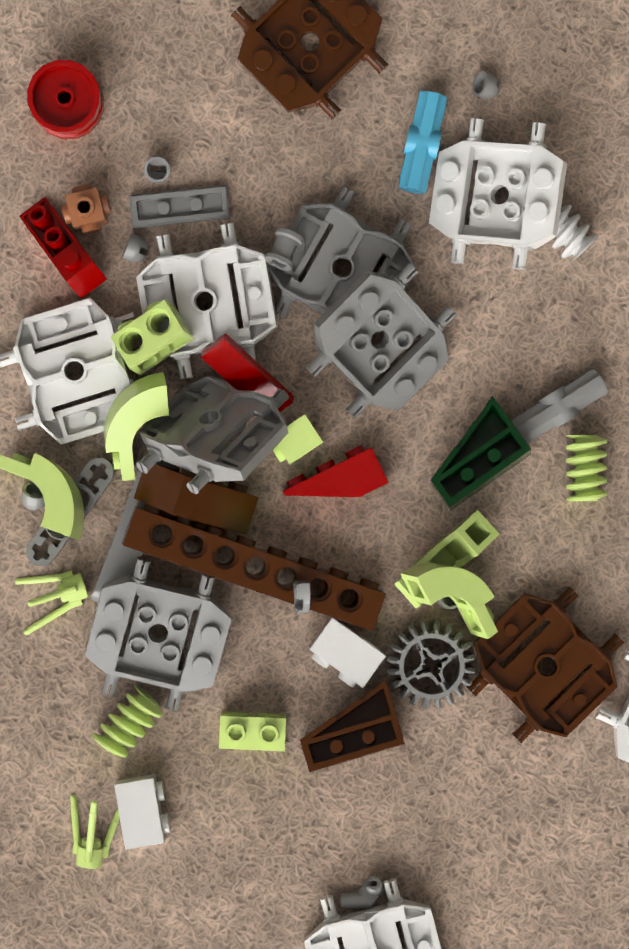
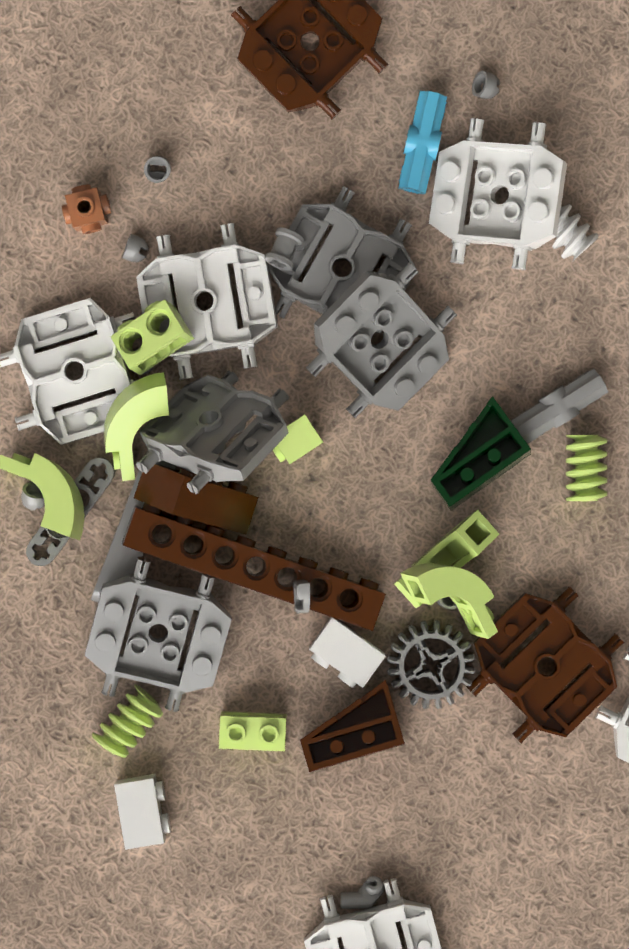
(63, 248): red slope -> none
(69, 119): red wheel -> none
(70, 589): yellowish green plant -> none
(90, 851): yellowish green plant -> none
(179, 206): light grey tile -> none
(241, 369): red tile -> none
(349, 478): red slope -> none

